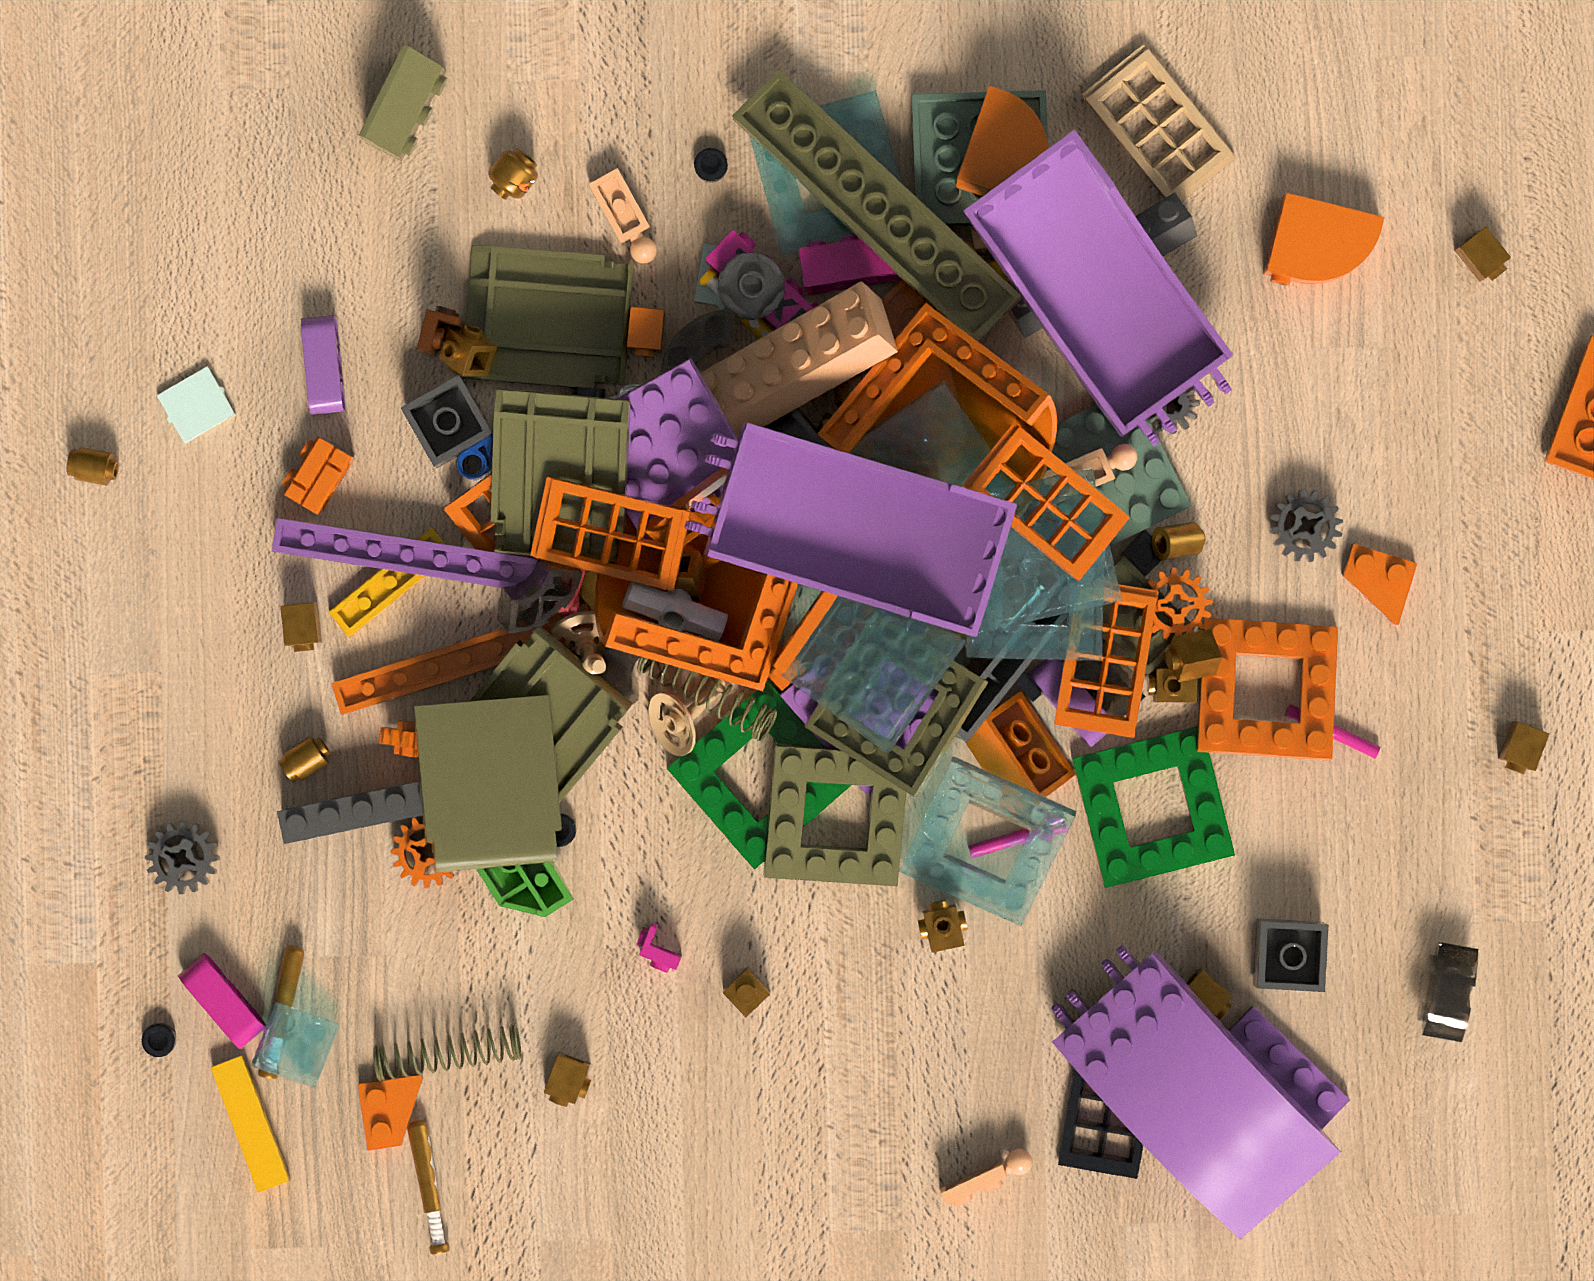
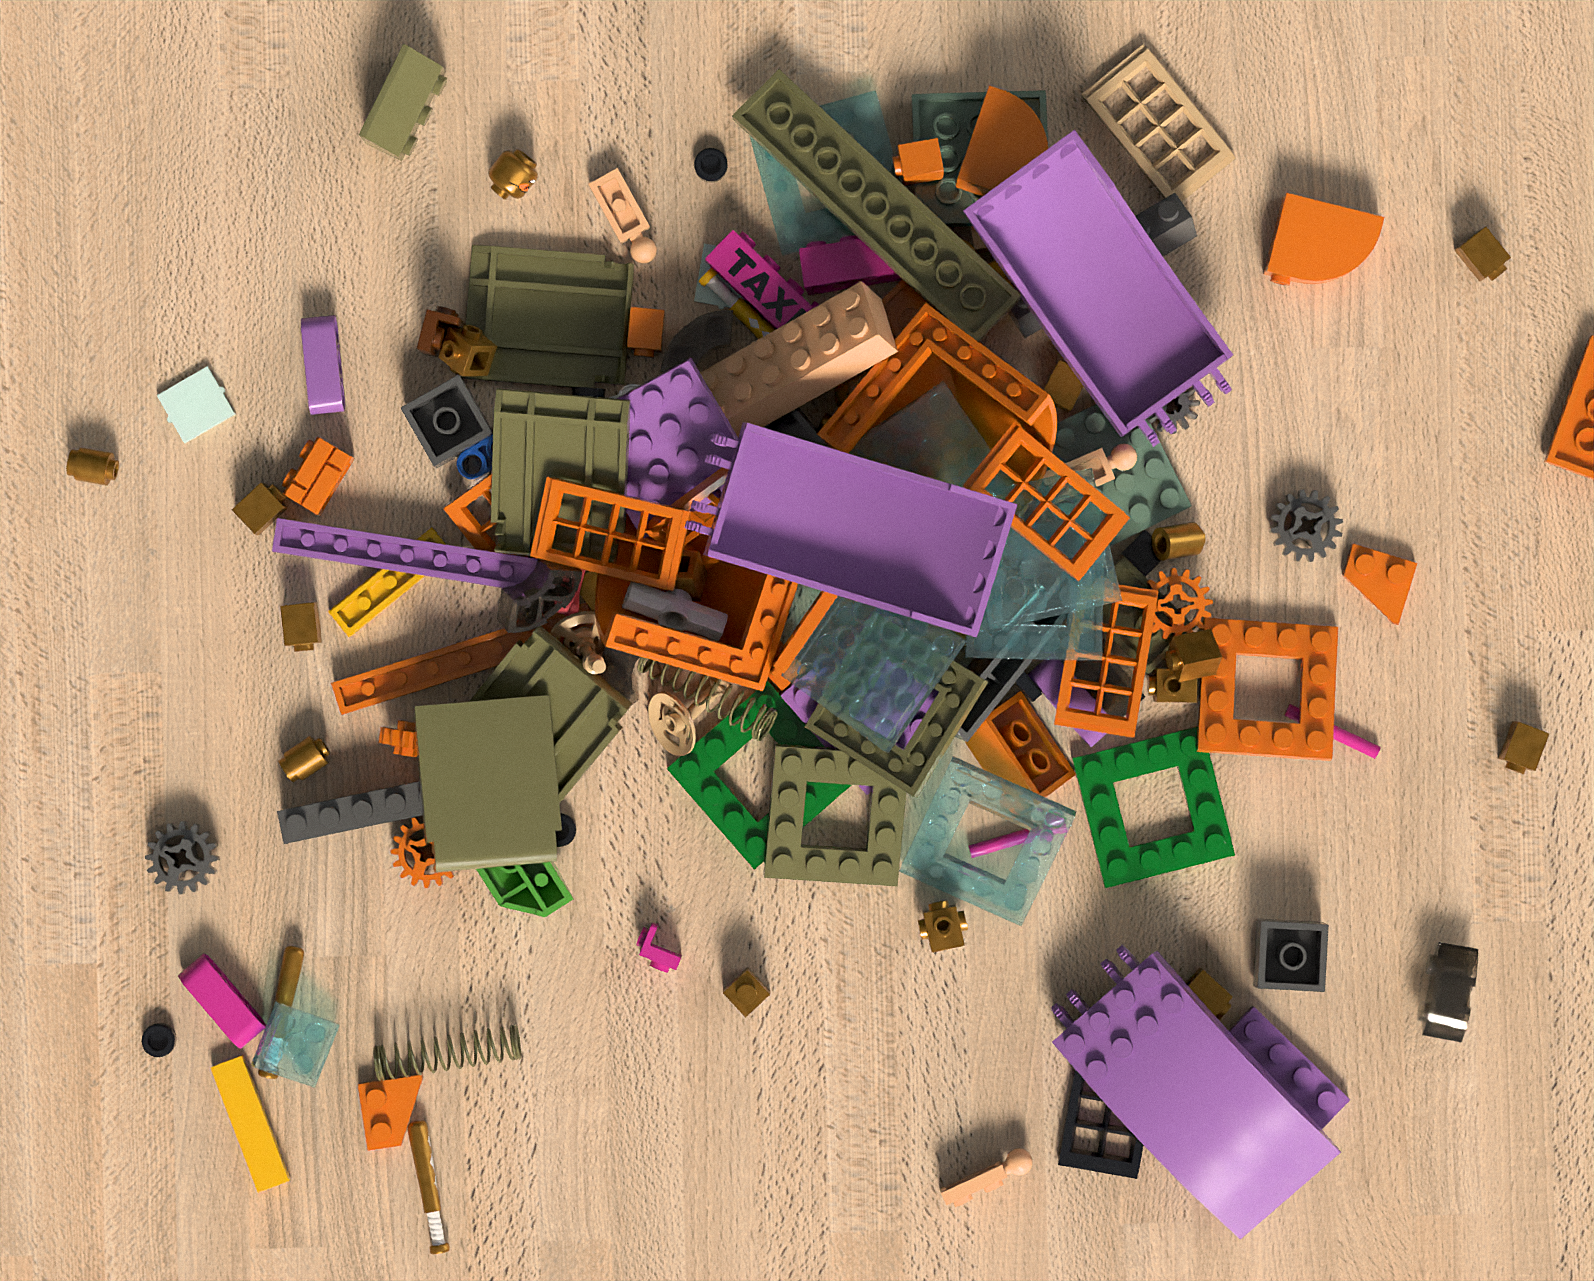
(261, 507): none -> pearl gold brick
(567, 1080): pearl gold brick -> none
(751, 286): dark grey tile -> none
(918, 162): none -> orange brick
(1063, 386): none -> pearl gold brick

